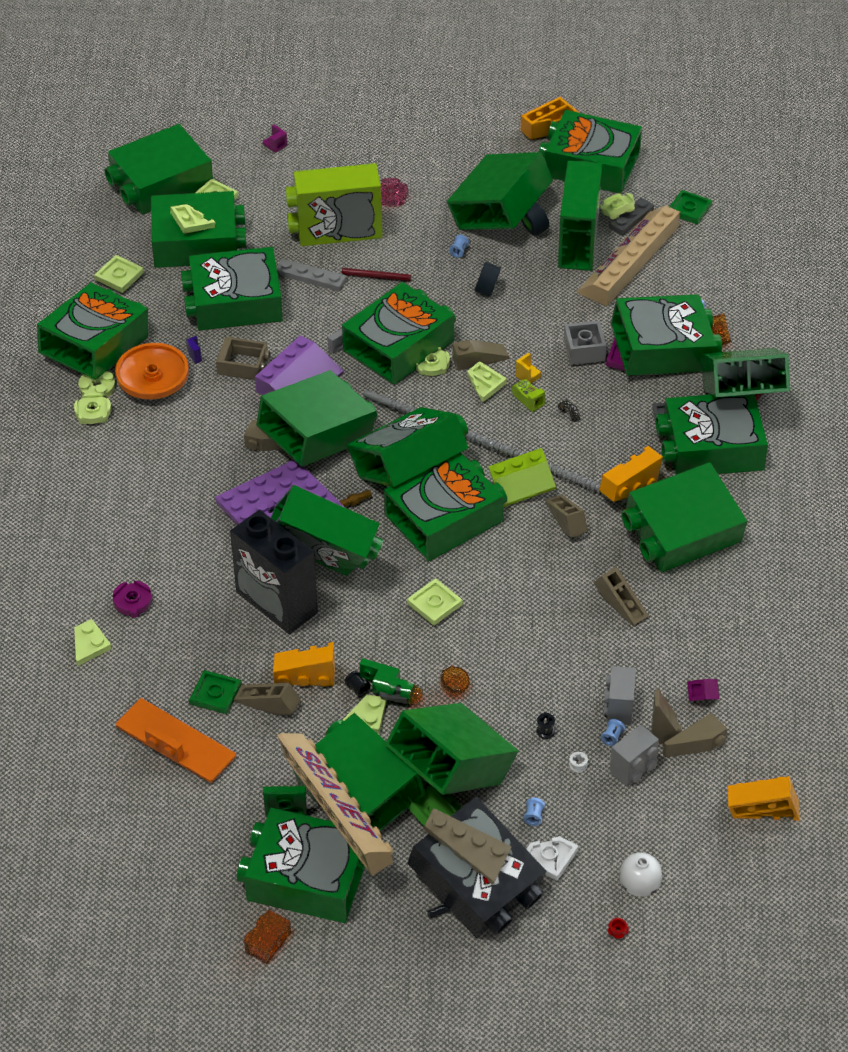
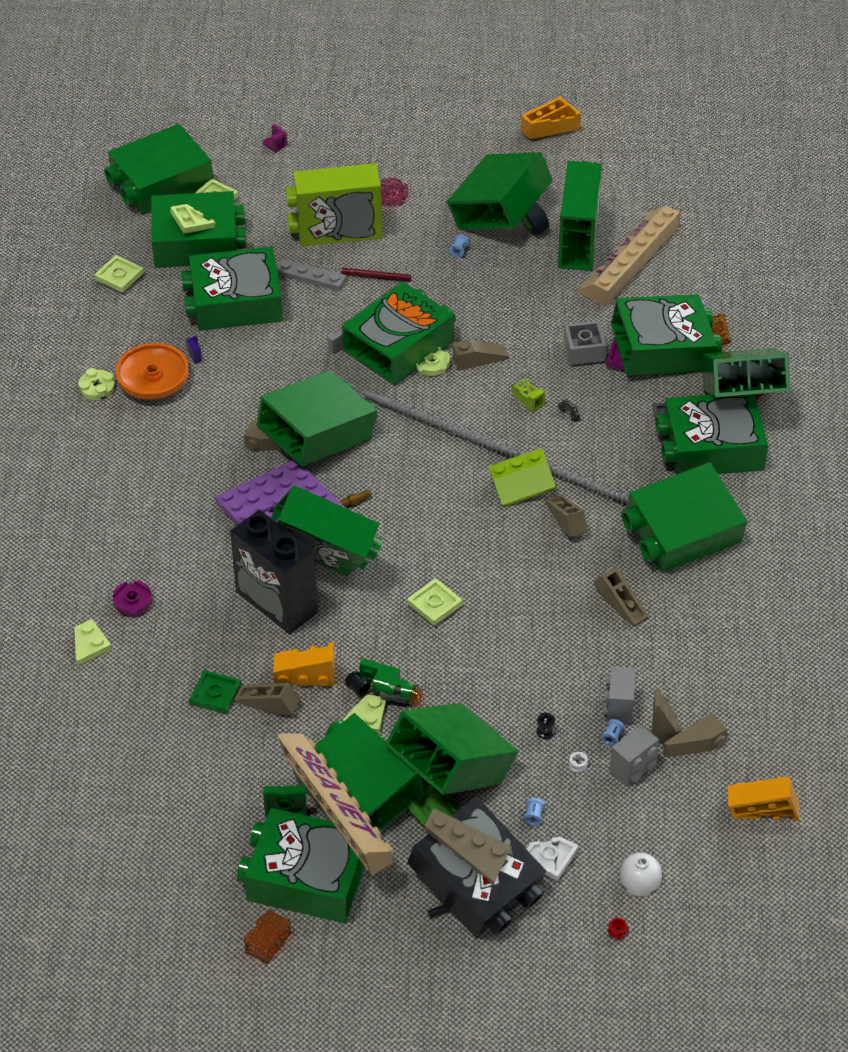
(92, 330): green brick -> none
(92, 416): yellowish green plate -> none
(176, 740): orange bracket -> none
(241, 347): dark tan window -> none
(295, 363): medium lavender slope -> none
(408, 446): green brick -> none
(445, 505): green brick -> none
(454, 680): clear orange hair -> none
(485, 380): yellowish green wing -> none
(487, 279): black wheel -> none
(526, 370): yellow panel -> none
(593, 140): green brick -> none
(617, 205): yellowish green plate -> none
(629, 219): dark grey plate -> none
(635, 474): light orange wedge -> none
(691, 206): green tile -> none
(703, 689): magenta panel -> none

